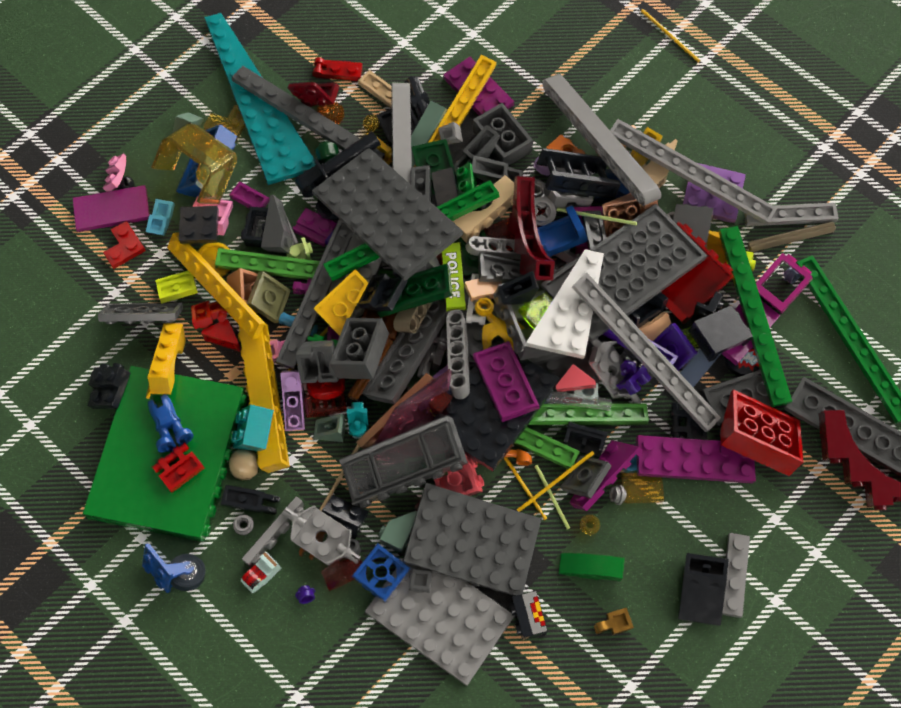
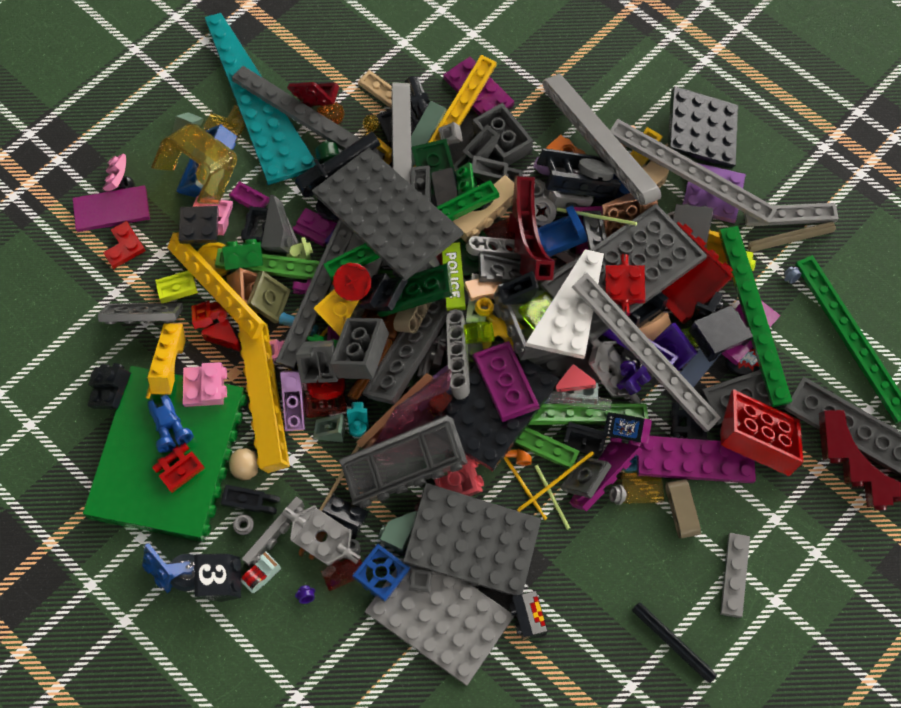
(160, 217): medium azure slope -> none
(204, 385): none -> bright pink plate
(217, 577): none -> black slope
(242, 255): none -> green bracket
(252, 428): teal slope -> none
(337, 69): red plate -> none
(352, 282): none -> red tile
(478, 333): none -> clear neon green panel
(592, 519): clear yellow plate -> none
(592, 566): green slope -> none
(595, 169): none -> dark grey tile
(617, 621): pearl gold plate -> none
(625, 283): none -> red plate
(627, 428): none -> brick
(670, 35): yellow piece -> none
(674, 642): none -> black axle
(683, 508): none -> dark tan beam
(703, 127): none -> plate
(703, 589): black slope -> none
(769, 297): dark pink window -> none

